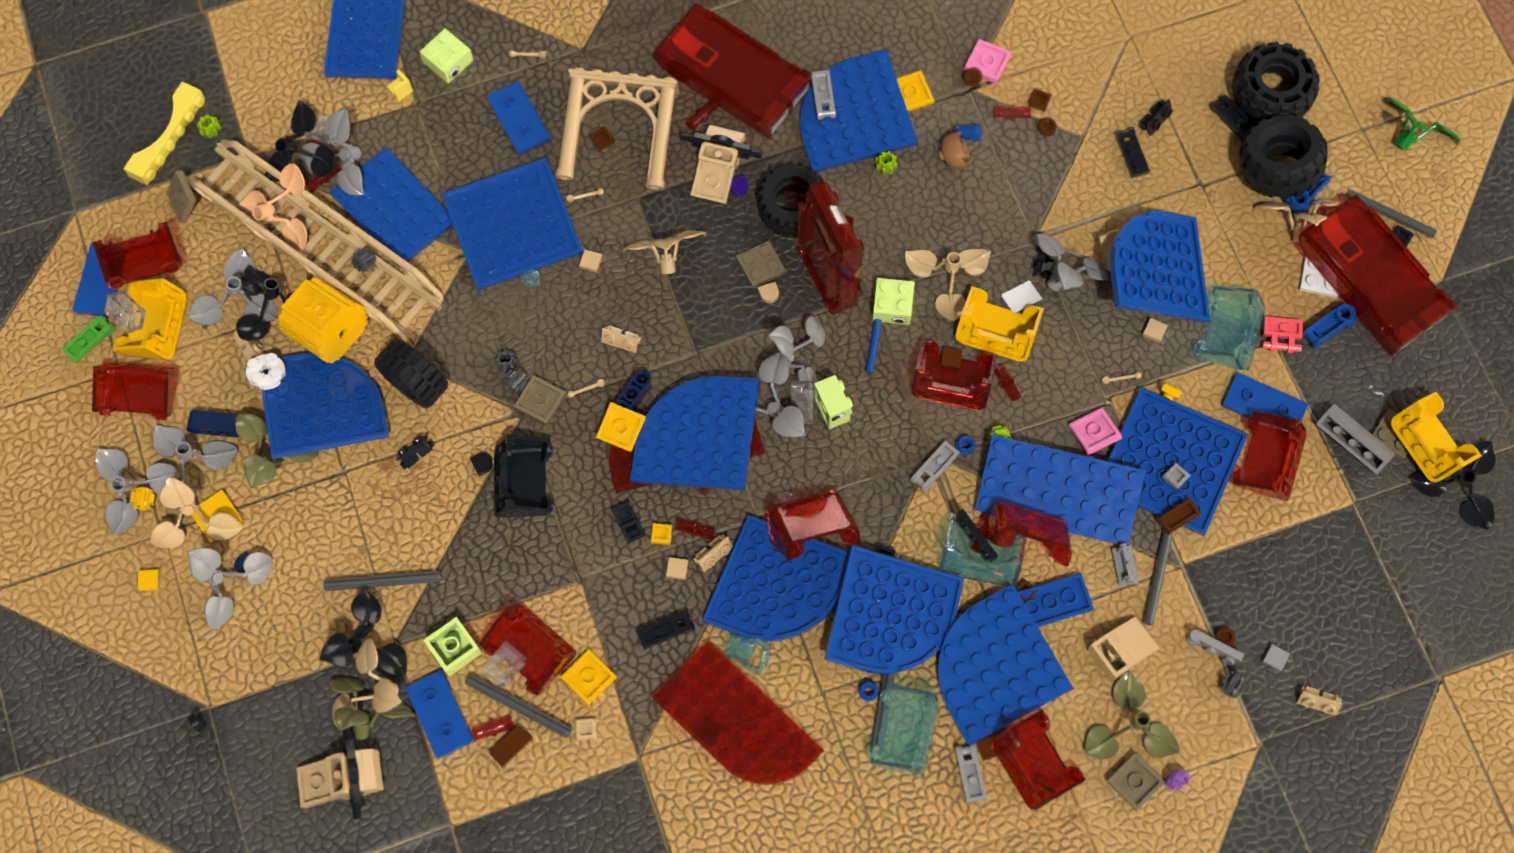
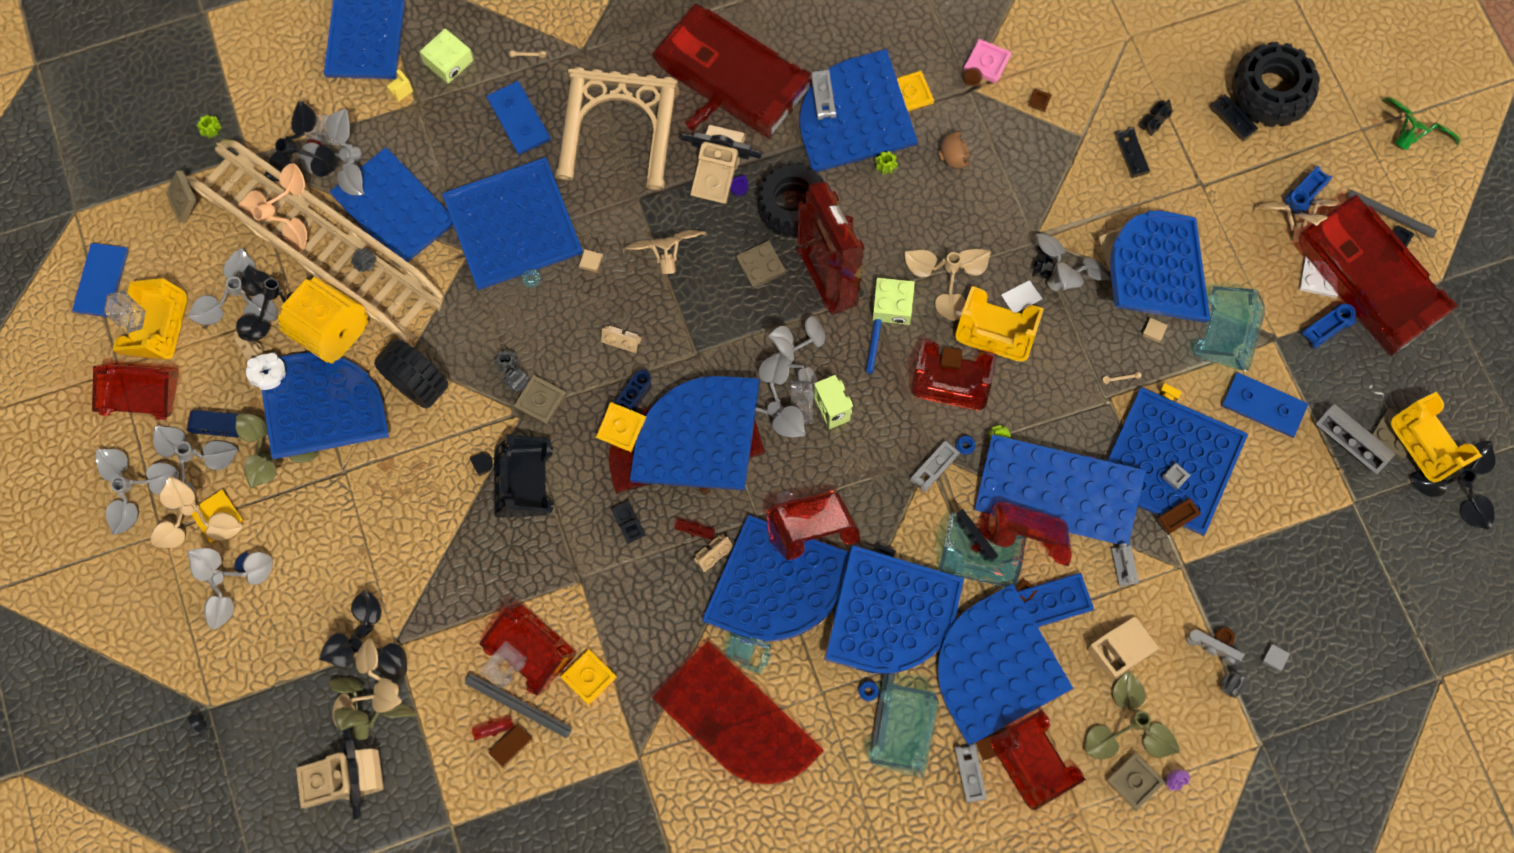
(88, 338): bright green plate -> none
(138, 257): clear red windscreen -> none
(142, 498): yellow gear -> none
(146, 163): light yellow arch -> none
(148, 580): yellow tile -> none
(313, 185): clear red pin -> none
(382, 580): dark grey axle -> none
(408, 456): black hinge -> none
(439, 714): blue plate -> none
(452, 646): yellowish green brick -> none
(570, 198): tan hinge -> none
(586, 729): tan tile -> none
(600, 383): tan hinge -> none
(602, 138): reddish brown tile -> none
(661, 534): yellow tile -> none
(665, 630): black plate -> none
(677, 568): tan tile -> none
(769, 293): tan tile -> none
(970, 132): blue cone -> none
(1007, 383): clear red axle -> none
(1025, 112): clear red pin -> none
(1047, 127): reddish brown tile -> none
(1095, 431): bright pink plate -> none
(1157, 579): dark grey piece -> none
(1272, 455): clear red windscreen -> none
(1283, 137): black tyre -> none
(1285, 329): coral plate -> none
(1326, 703): tan hinge -> none

